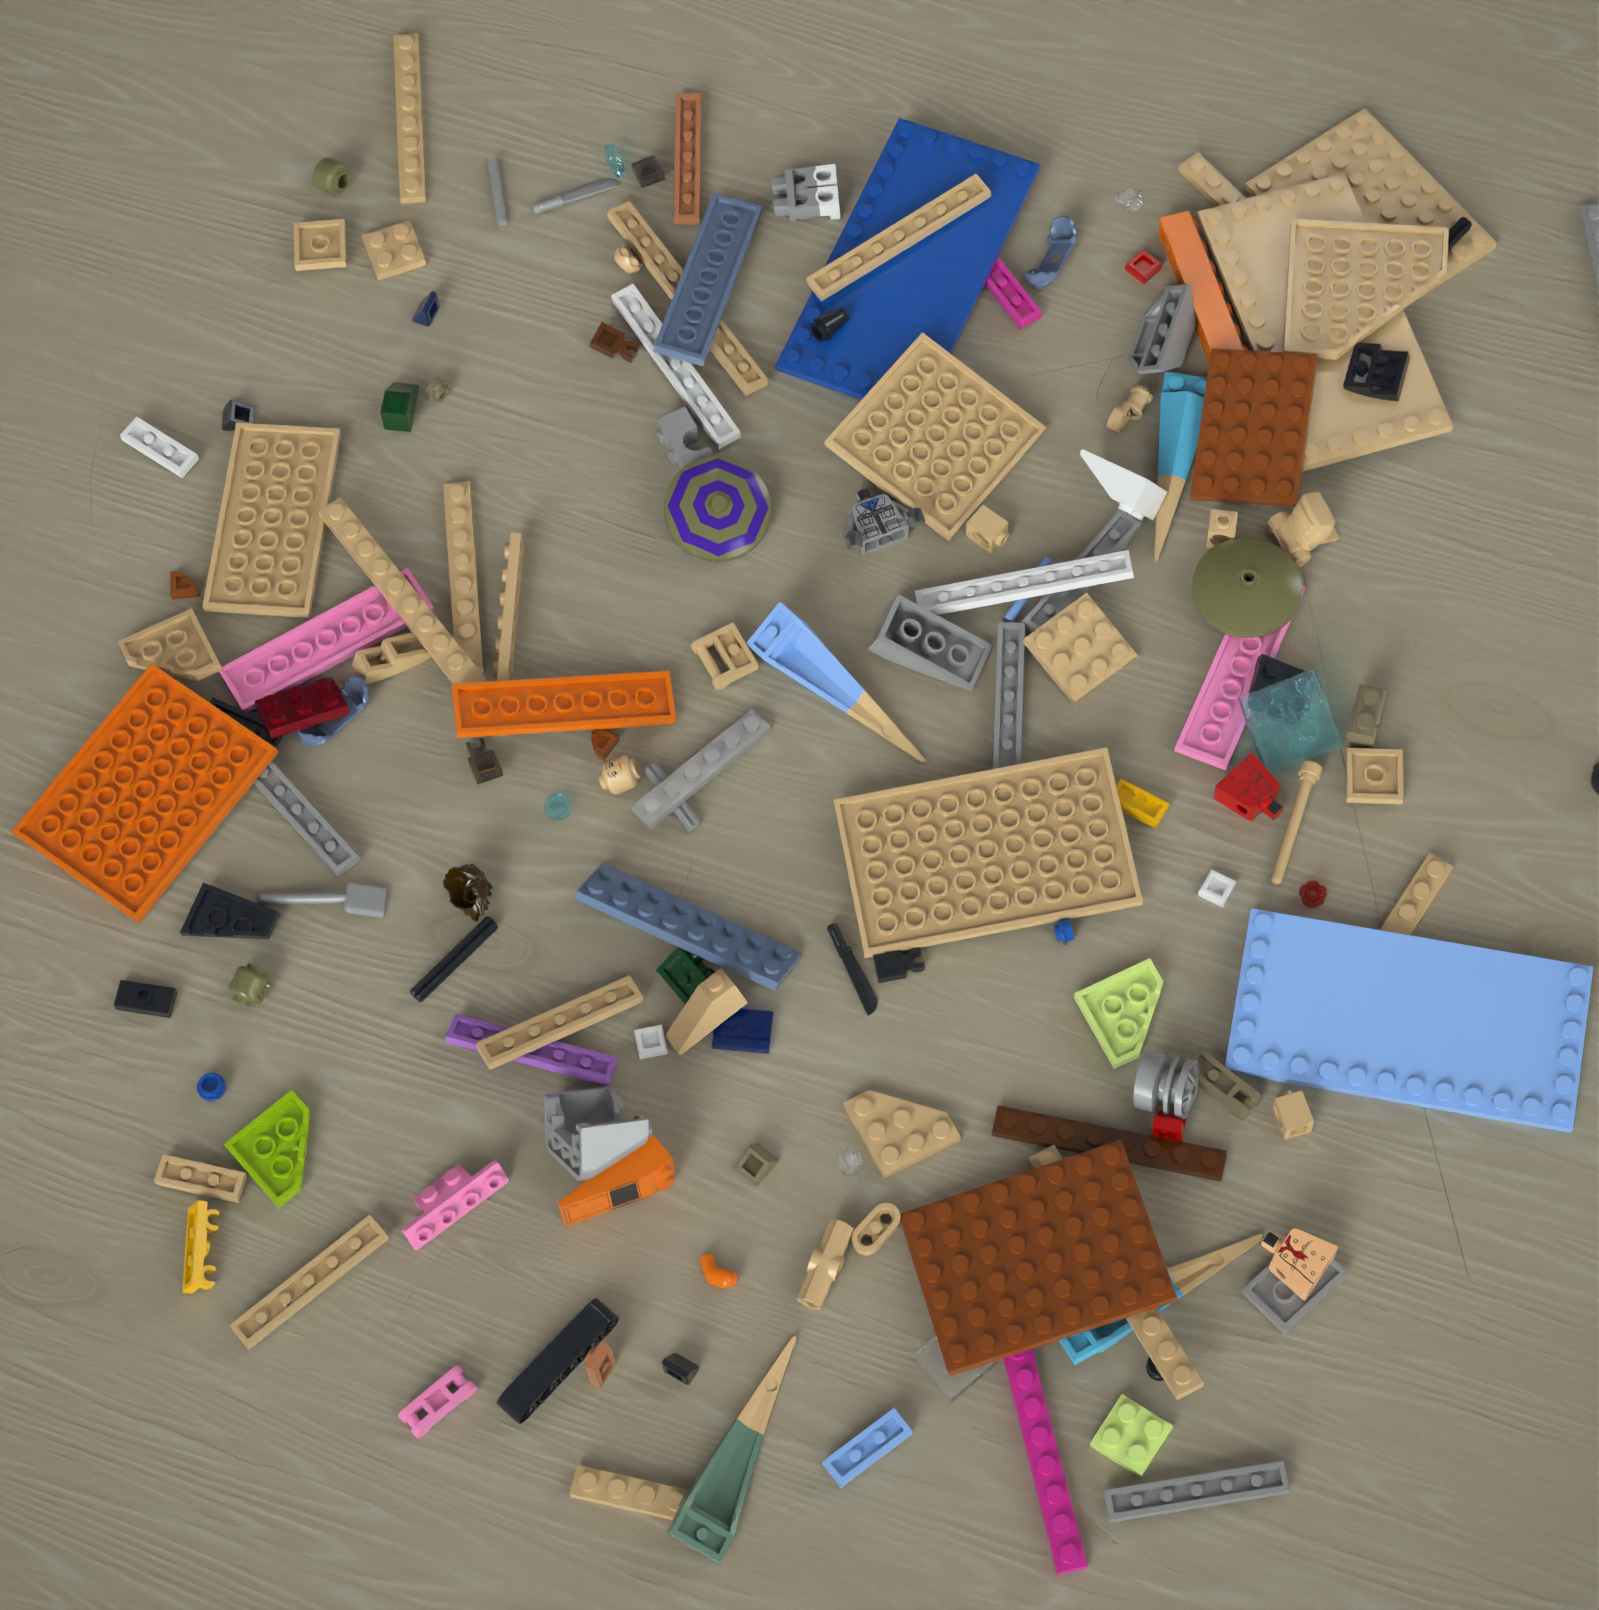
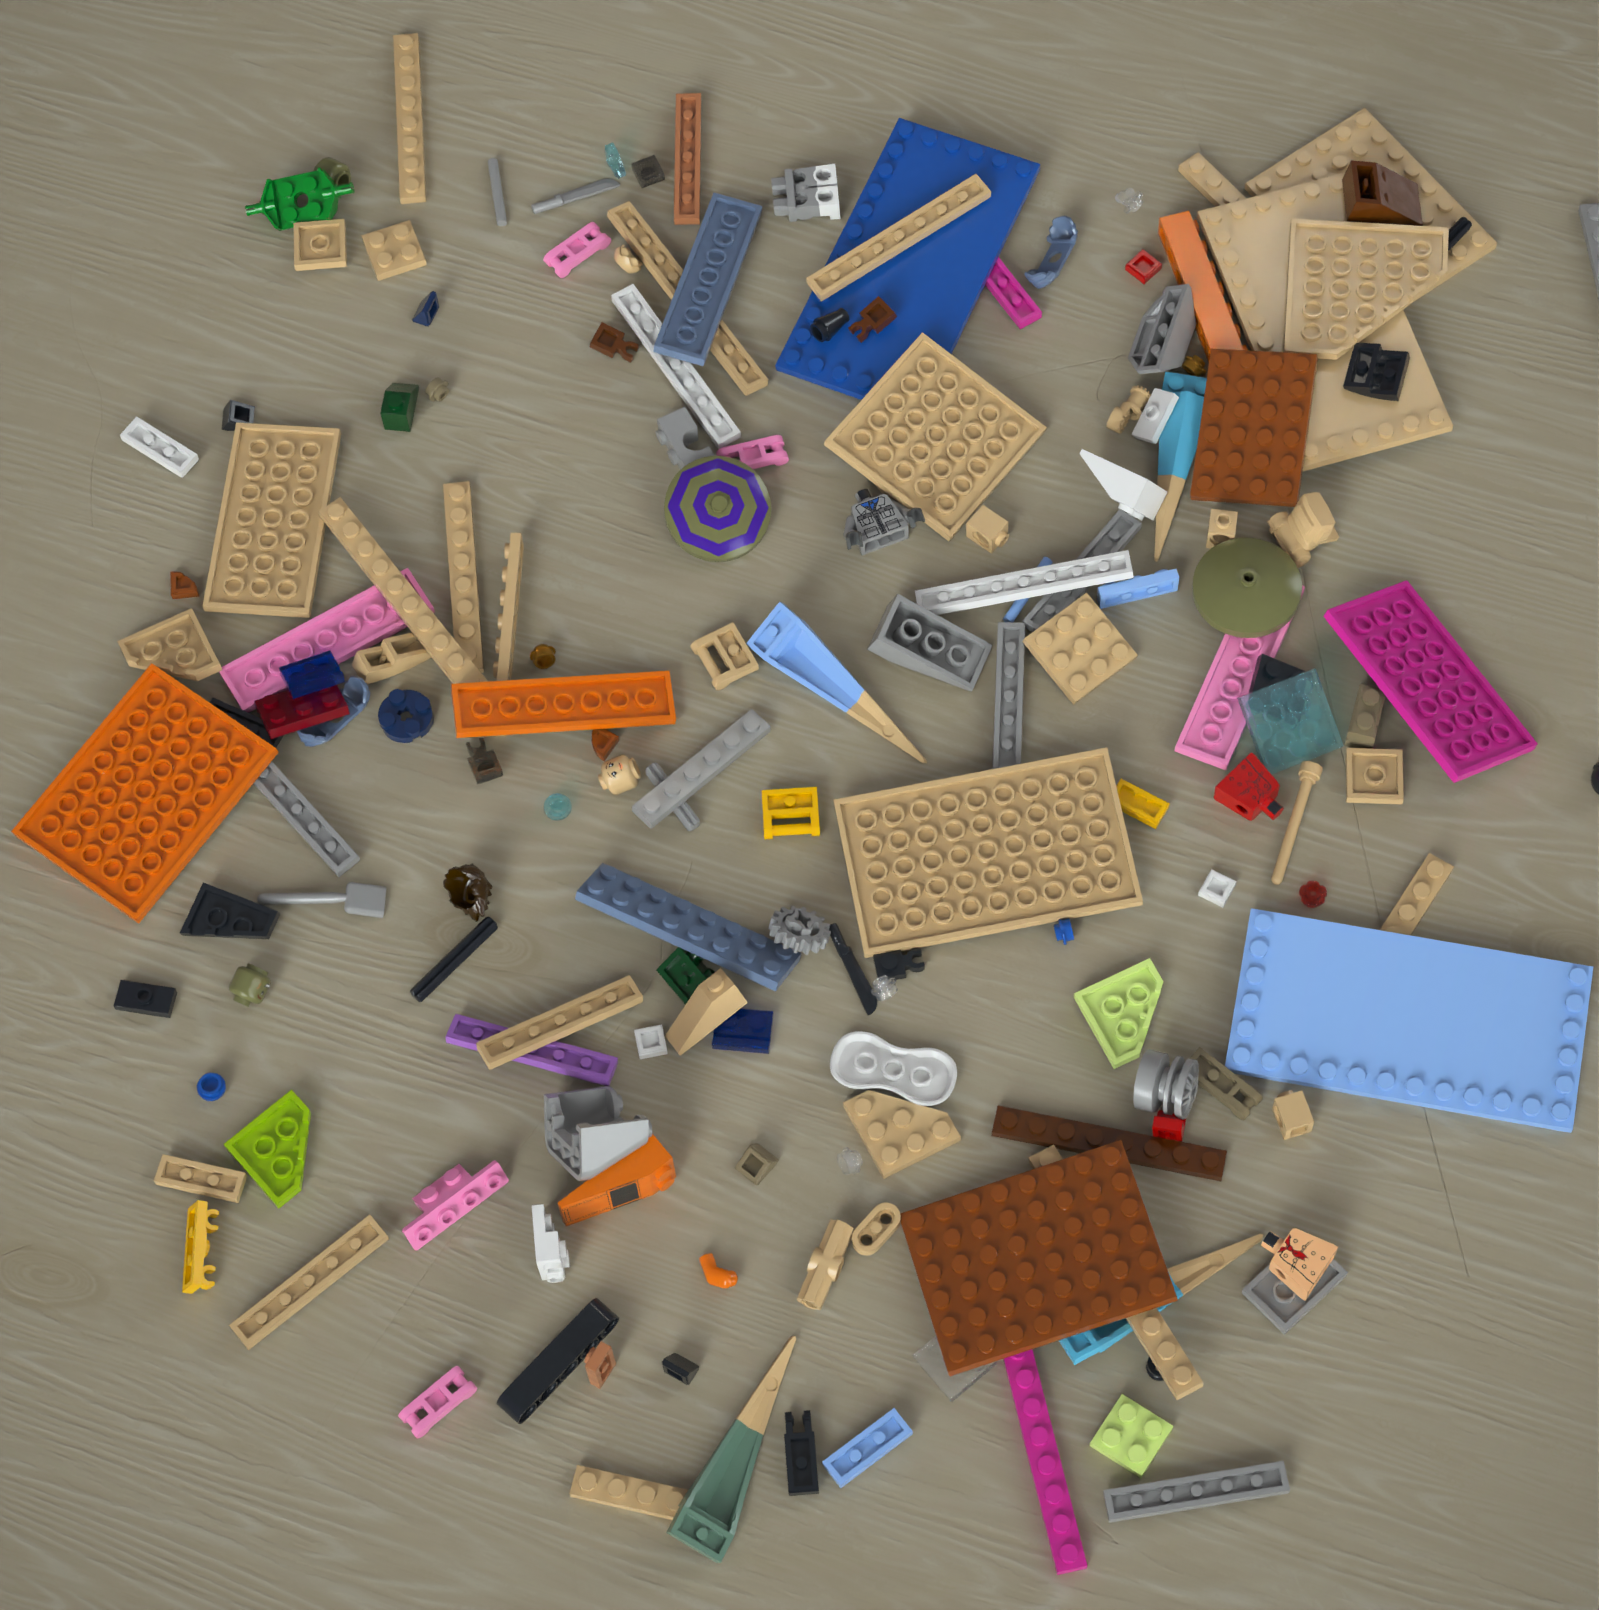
(281, 197): none -> green plate
(311, 674): none -> clear blue plate
(398, 703): none -> dark blue plate
(543, 656): none -> pearl gold plate
(550, 1252): none -> white plate
(576, 249): none -> bright pink plate
(754, 453): none -> bright pink plate
(790, 804): none -> yellow plate
(799, 930): none -> light grey gear
(801, 1457): none -> black hinge
(874, 316): none -> reddish brown plate
(884, 988): none -> clear plate
(916, 1074): none -> white plate
(1137, 588): none -> light blue plate
(1155, 415): none -> white plate
(1194, 365): none -> pearl gold plate
(1380, 195): none -> reddish brown slope
(1430, 681): none -> dark pink plate

